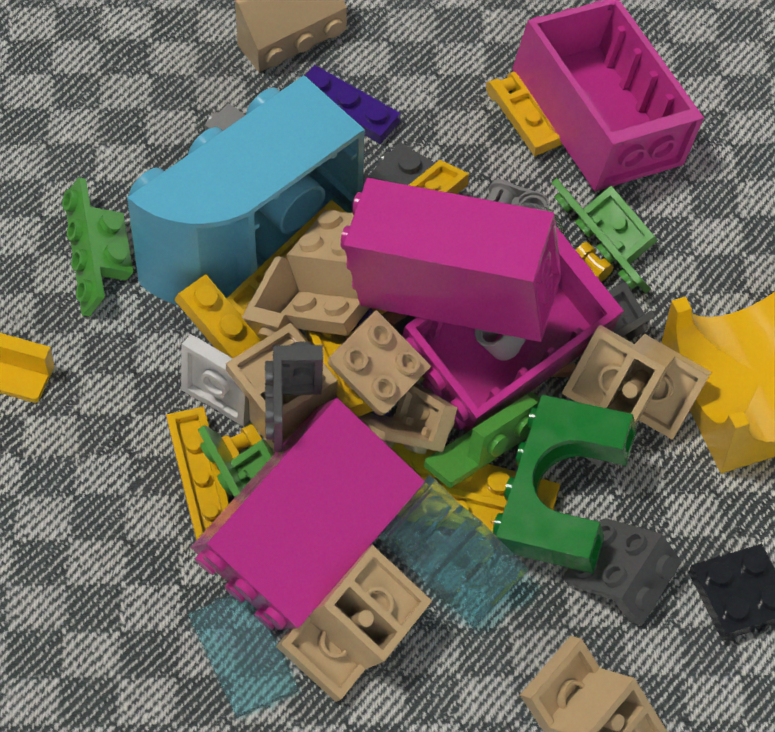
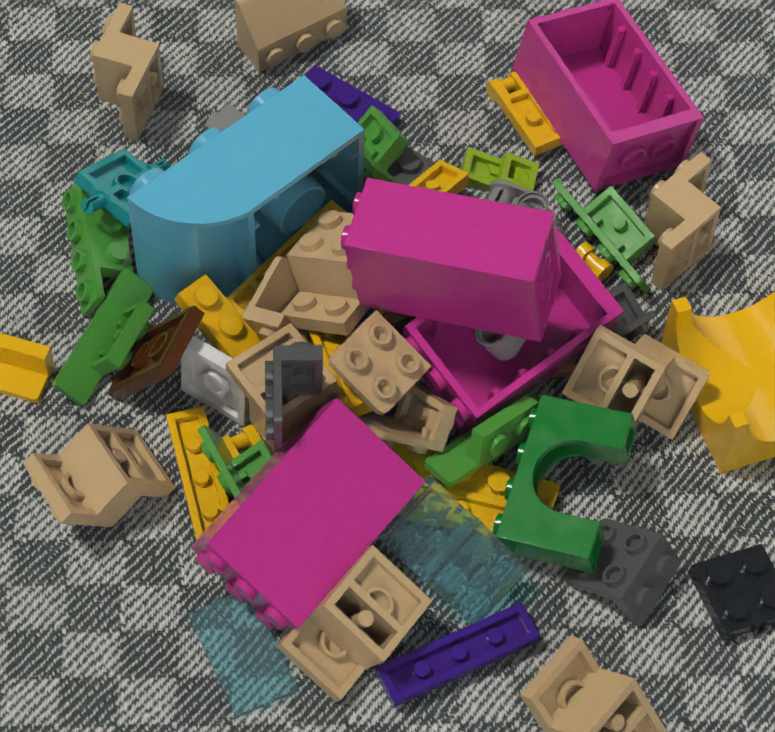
(98, 476): none -> tan bracket
(108, 338): none -> bright green bracket
(110, 183): none -> teal plate
(127, 71): none -> tan bracket
(156, 353): none -> reddish brown tile
(381, 144): none -> bright green bracket
(457, 654): none -> dark purple plate
(487, 168): none -> lime slope
(681, 220): none -> tan bracket

